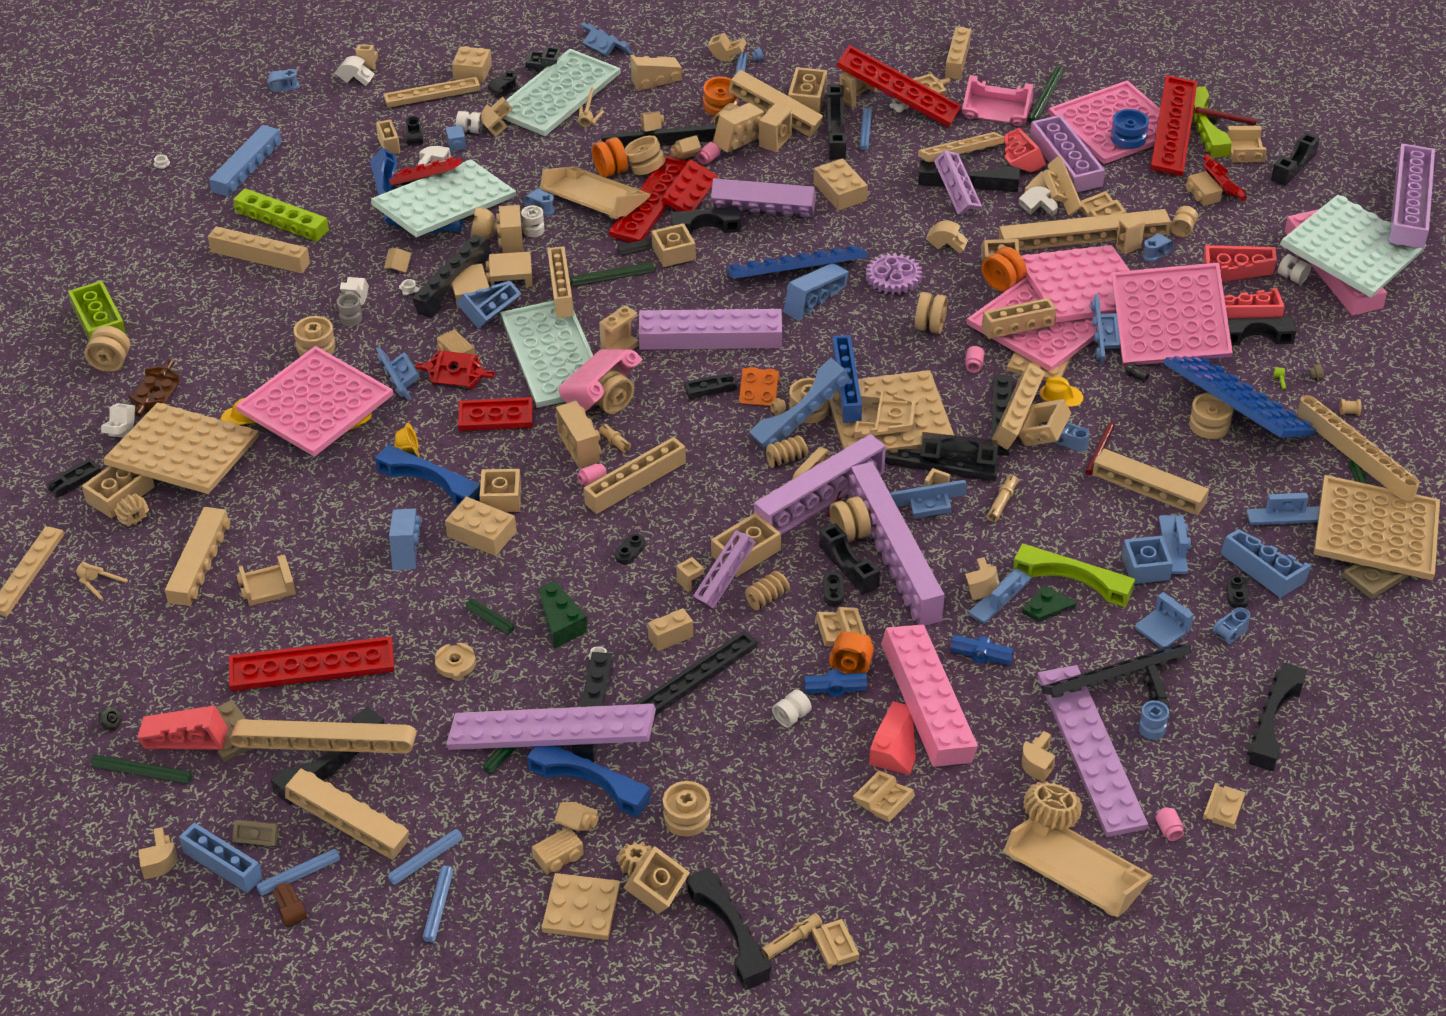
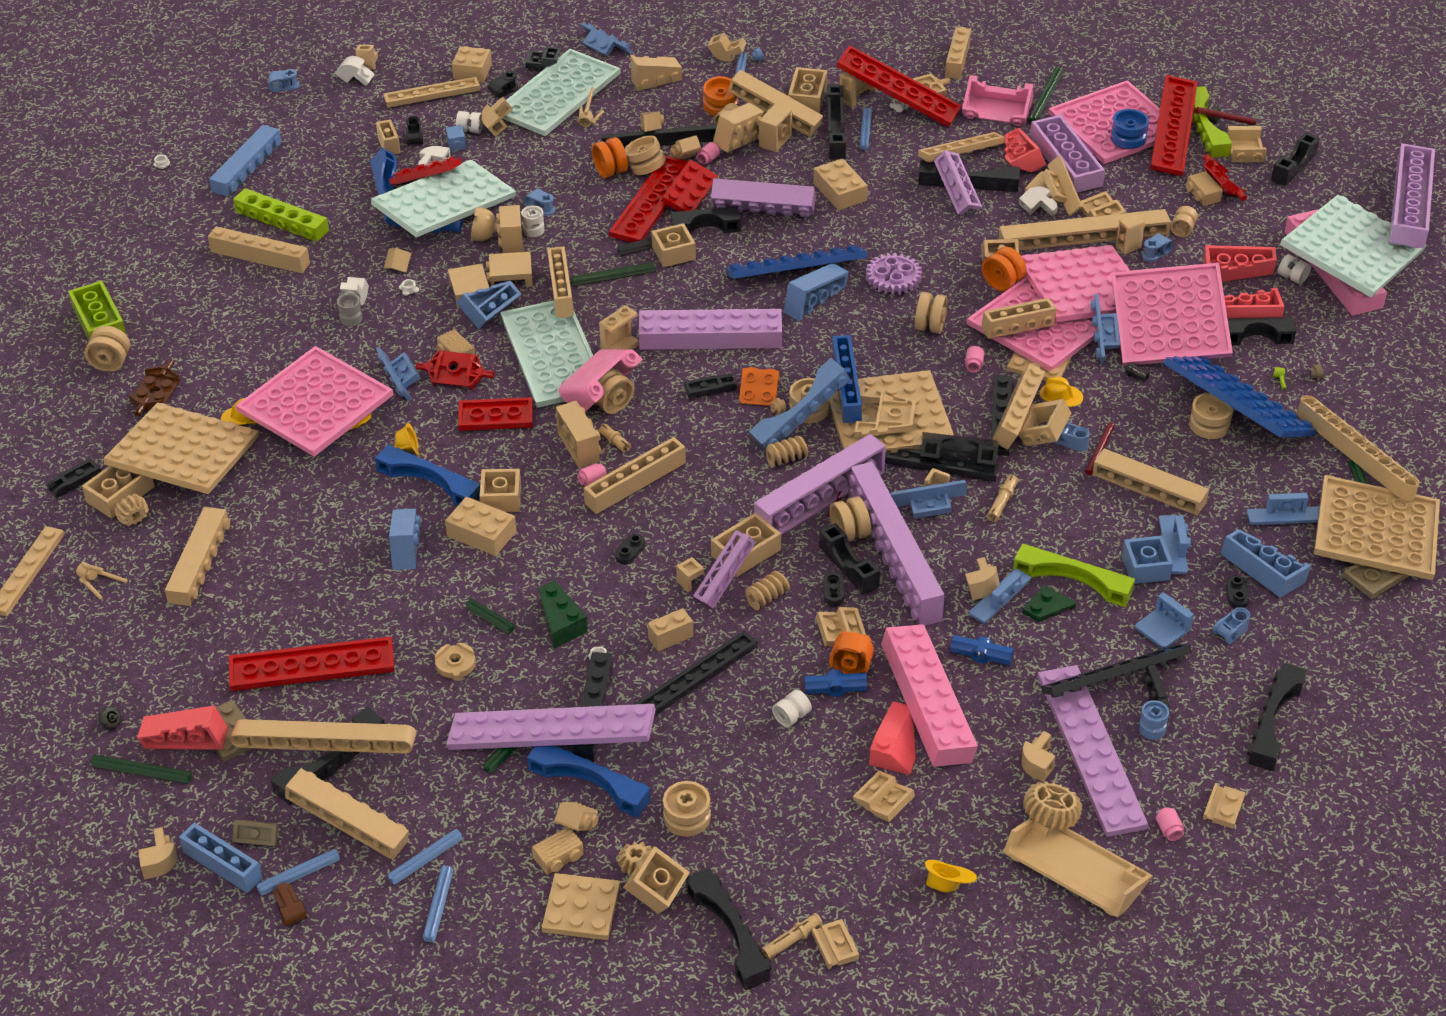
(120, 420): white brick -> none
(267, 583): tan panel -> none
(314, 332): tan wheel -> none
(430, 296): black arch -> none
(592, 190): tan slope -> none
(817, 457): tan beam -> none
(947, 232): tan brick -> none
(947, 877): none -> yellow piece
(1350, 407): tan bush -> none

